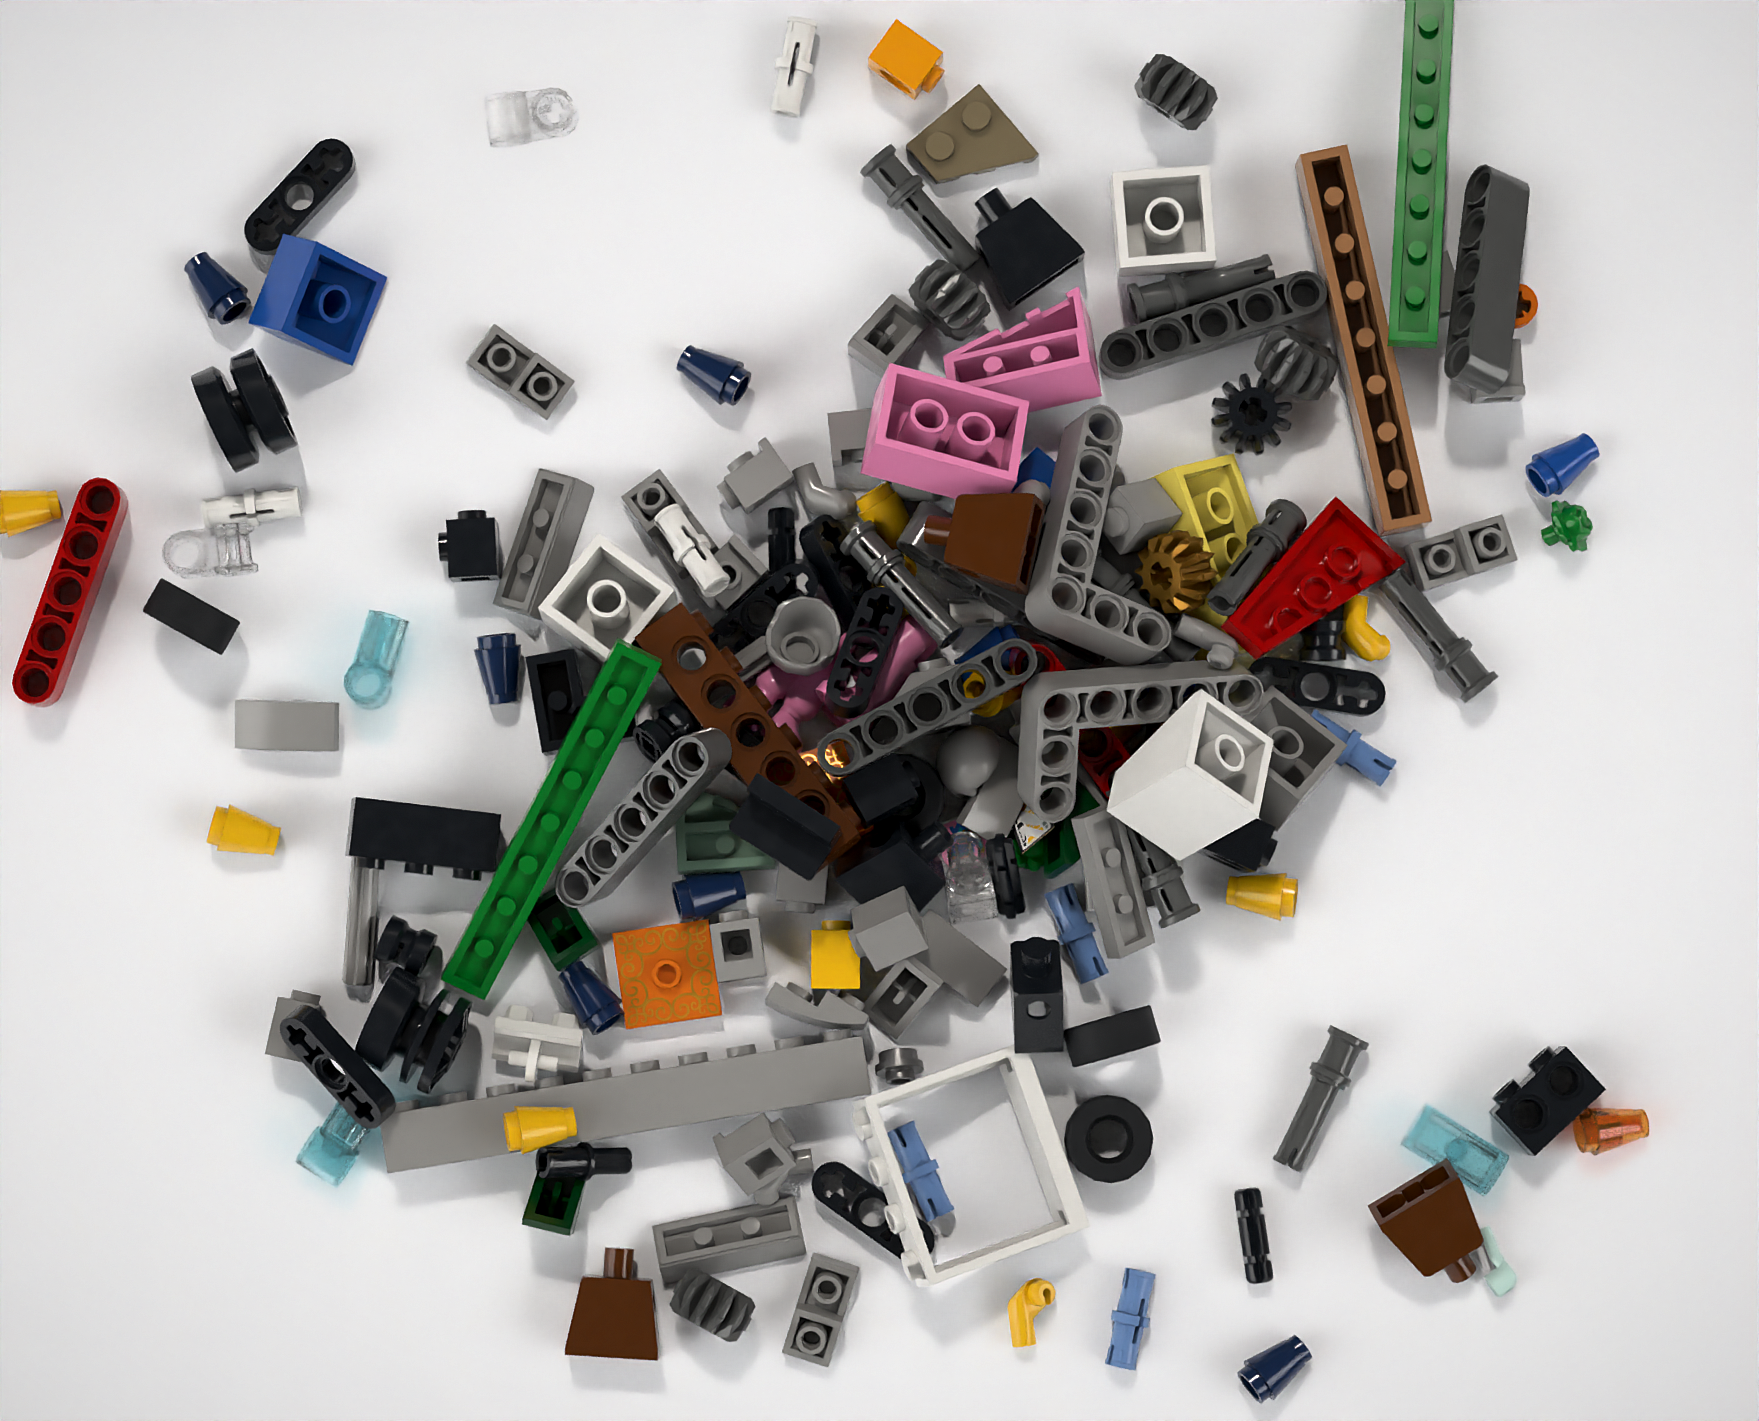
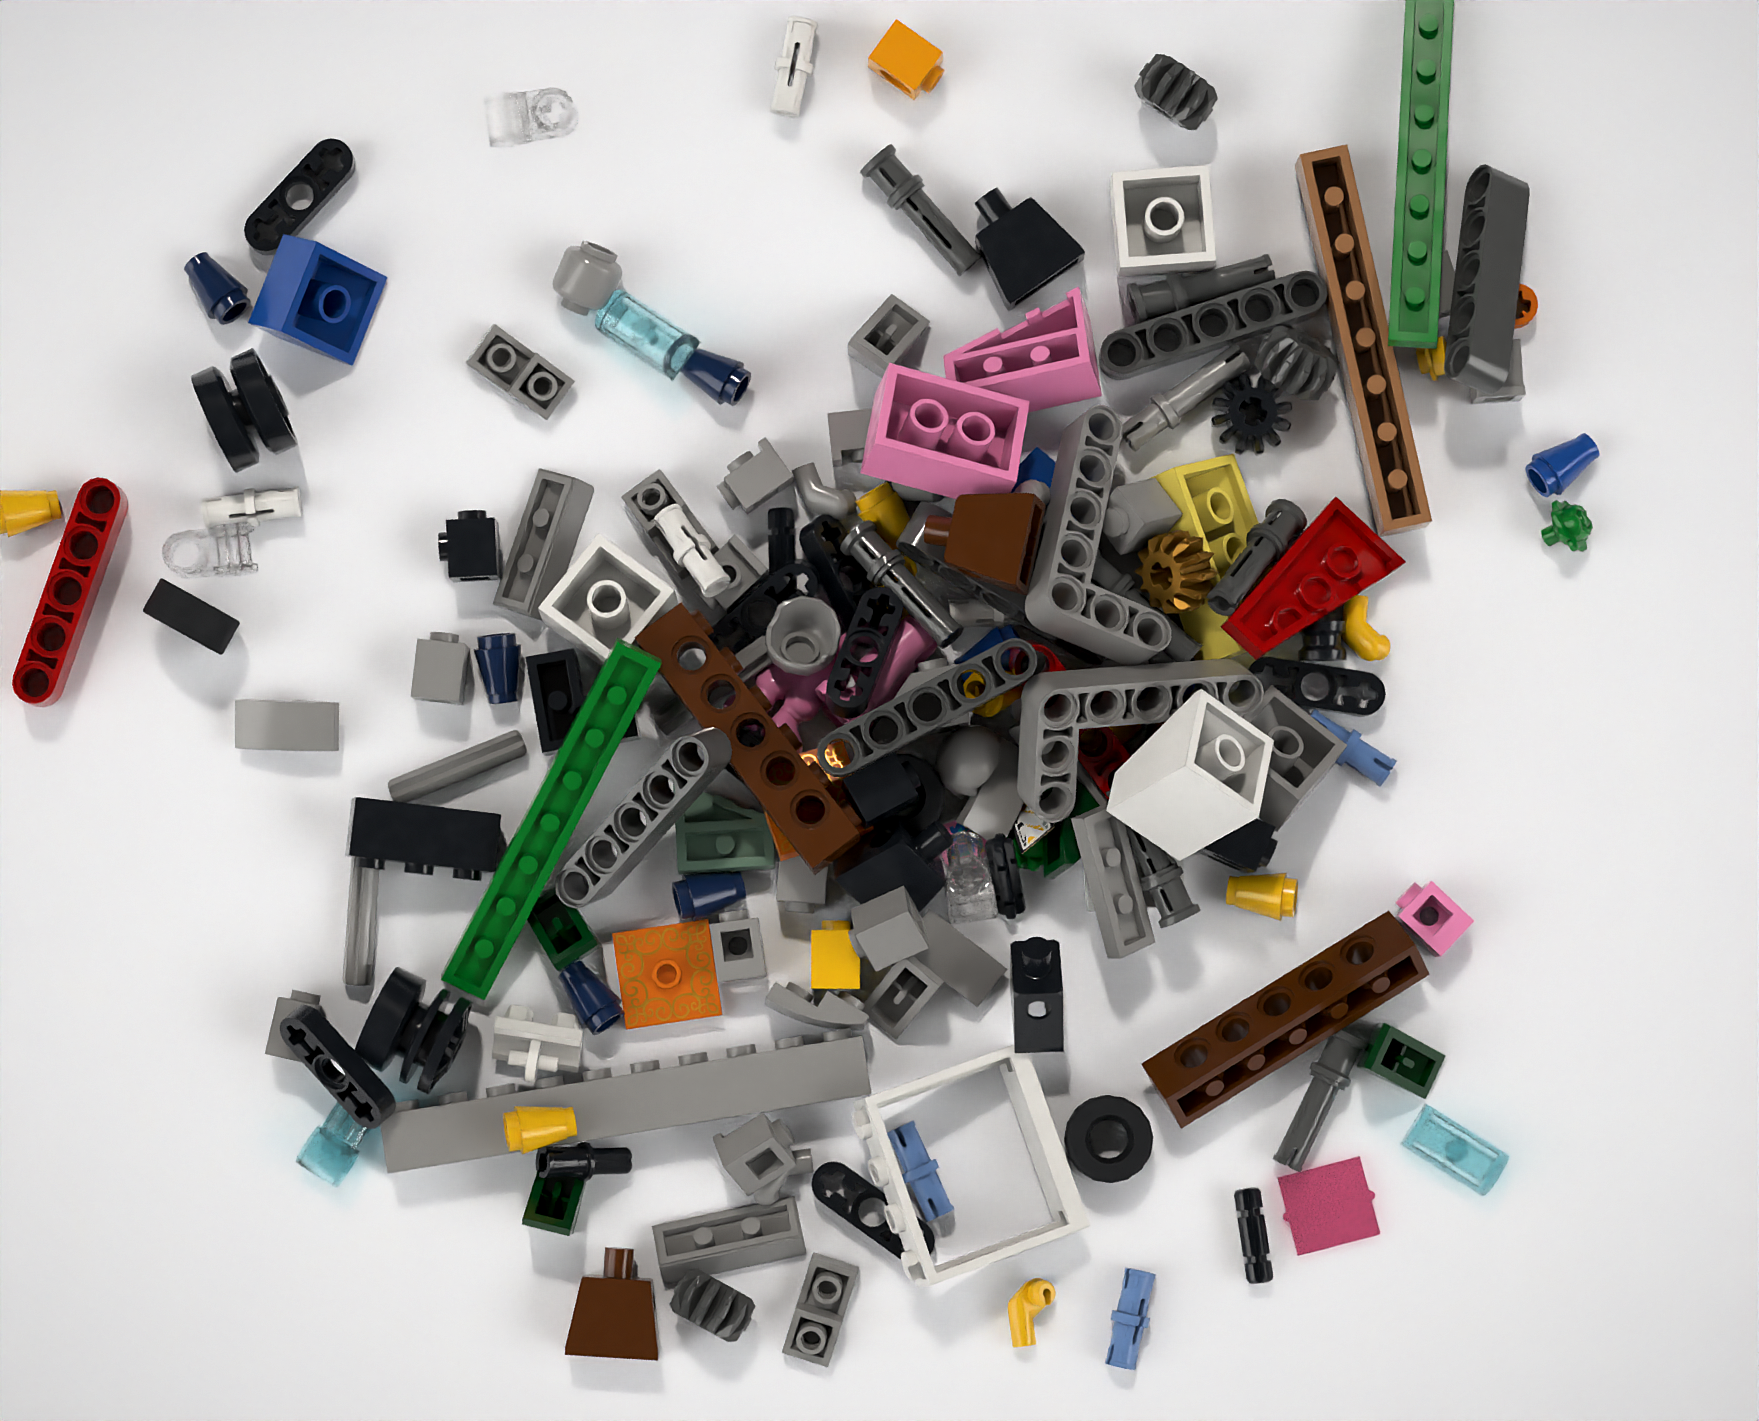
(241, 832): yellow cone -> none
(378, 655): clear light blue piece -> none
(416, 950): black wheel -> none
(440, 669): none -> light grey brick
(457, 767): none -> light grey axle
(586, 277): none -> light grey head
(645, 333): none -> clear light blue brick
(657, 735): black wheel -> none
(785, 828): black panel -> none
(898, 1065): flat silver plate -> none
(949, 300): dark grey gear -> none
(970, 139): dark tan wing -> none
(1076, 933): medium blue pin -> none
(1111, 1036): black tyre -> none
(1169, 408): none -> light grey pin
(1202, 634): light grey arm -> none
(1274, 1368): dark blue cone -> none
(1285, 1019): none -> reddish brown brick
(1328, 1205): none -> clear pink piece
(1401, 1060): none -> dark green slope
(1432, 360): none -> yellow plate
(1432, 1222): reddish brown torso -> none
(1450, 920): none -> bright pink brick
(1451, 653): dark grey pin -> none
(1460, 553): light grey slope -> none
(1502, 1278): light aqua hand -> none
(1554, 1110): black brick -> none
(1608, 1128): clear orange cone -> none

